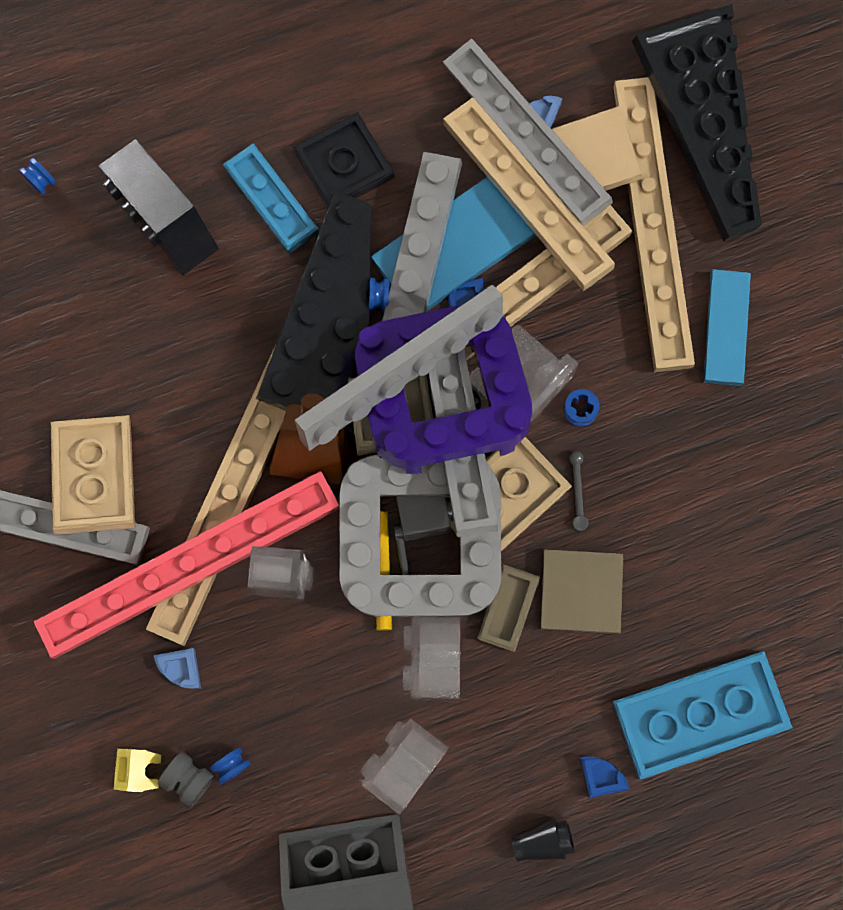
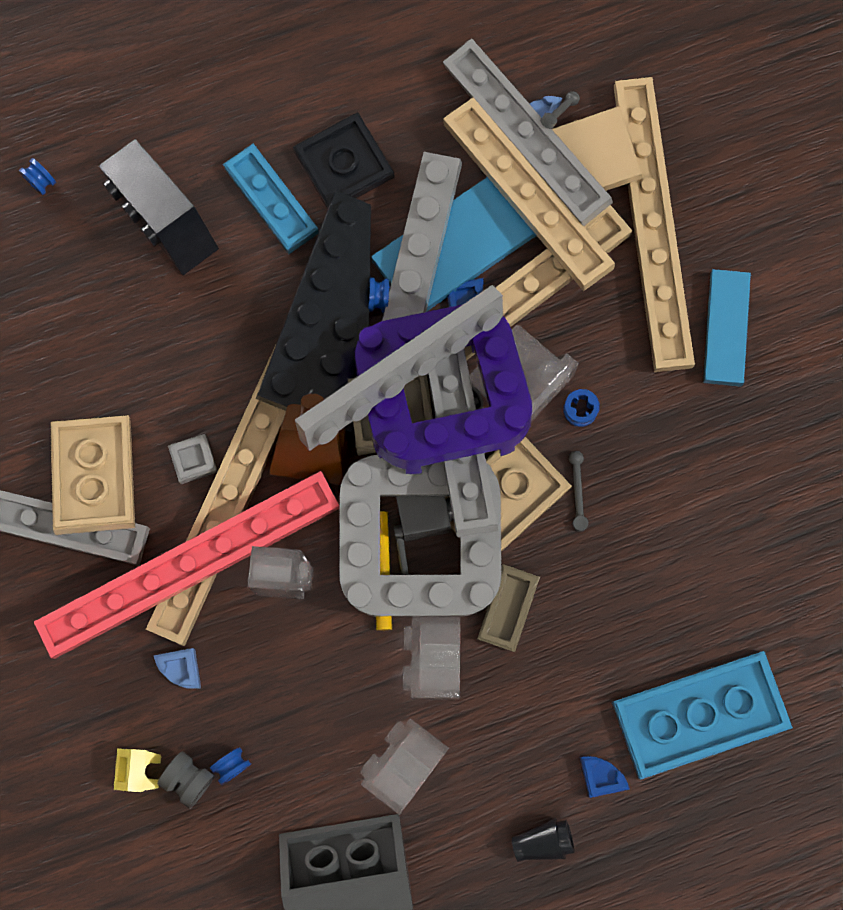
(192, 458): none -> light grey tile
(550, 119): none -> dark grey hinge
(581, 591): dark tan tile -> none
(704, 102): black wing -> none

